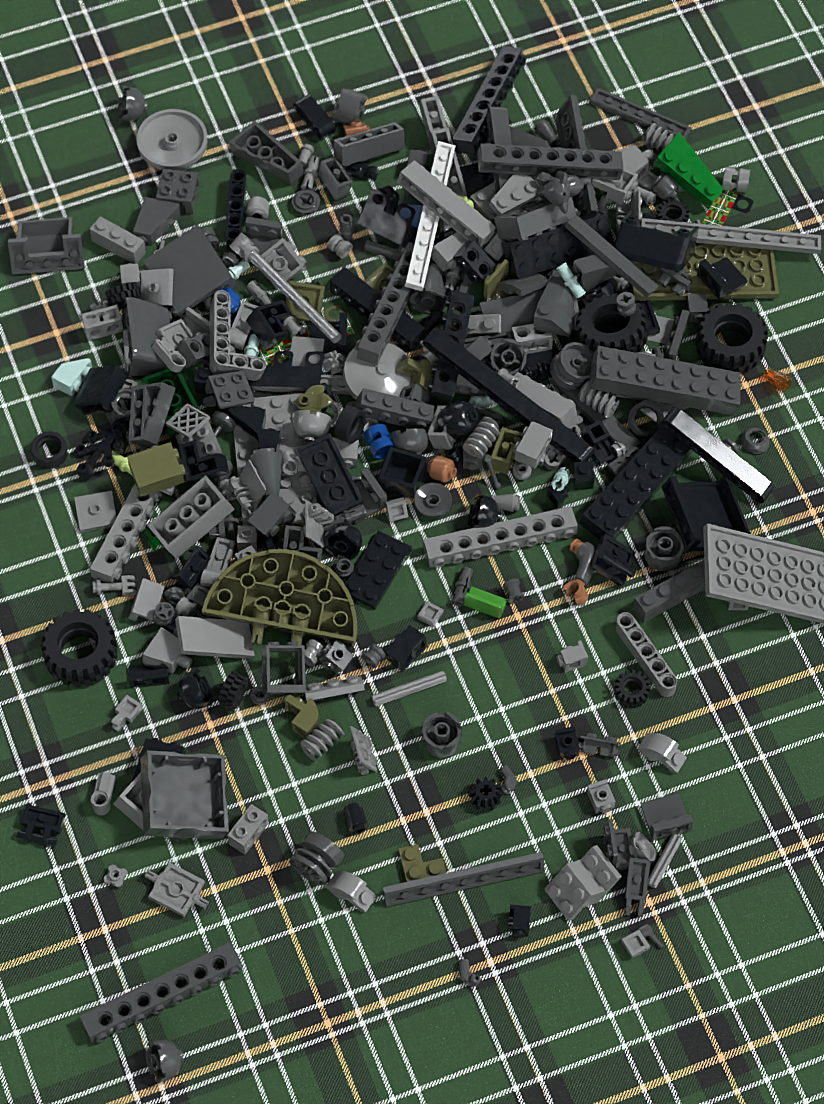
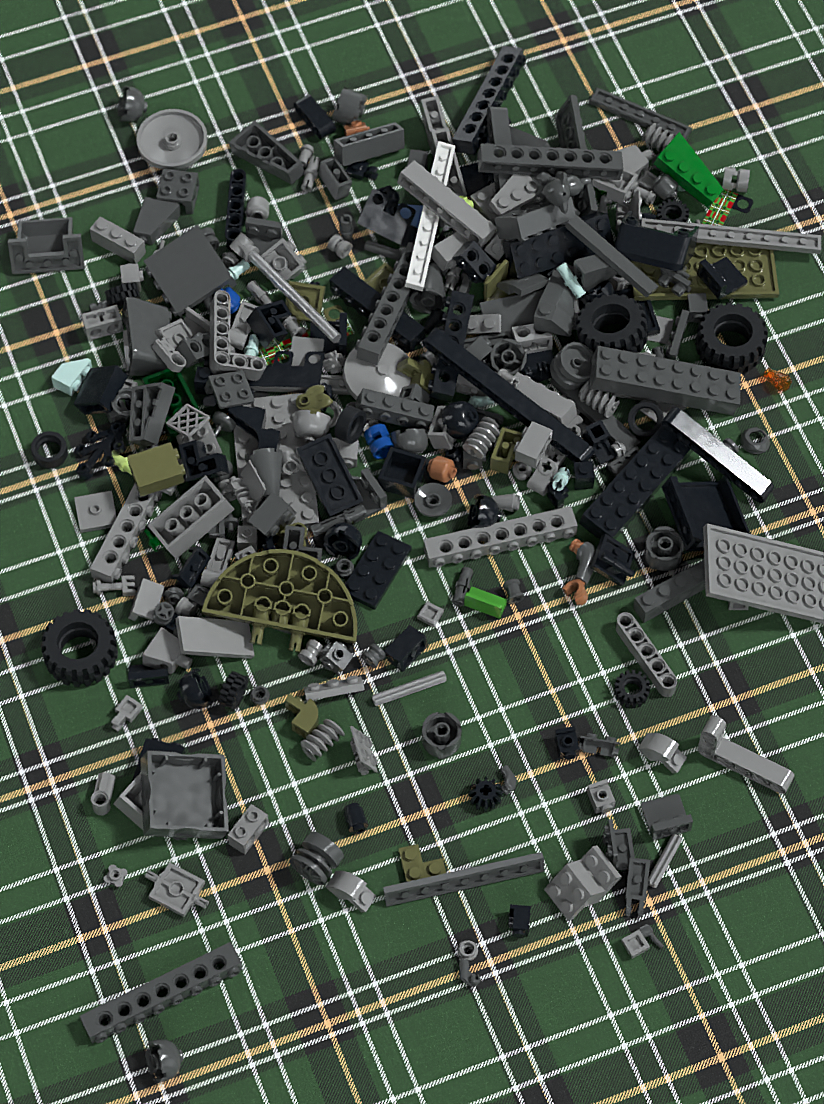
(42, 819): black plate -> none
(157, 286): light grey plate -> none
(300, 683): dark grey window -> none
(306, 195): dark grey gear -> none
(315, 520): light grey hinge -> none
(396, 509): light grey plate -> none
(467, 945): none -> light grey plate
(487, 458): dark grey hinge -> none
(542, 477): none -> light grey piece
(545, 131): dark grey cone -> none
(573, 657): light grey brick -> none
(626, 303): dark grey wheel -> none
(645, 849): light grey piece -> none
(740, 759): none -> light grey beam

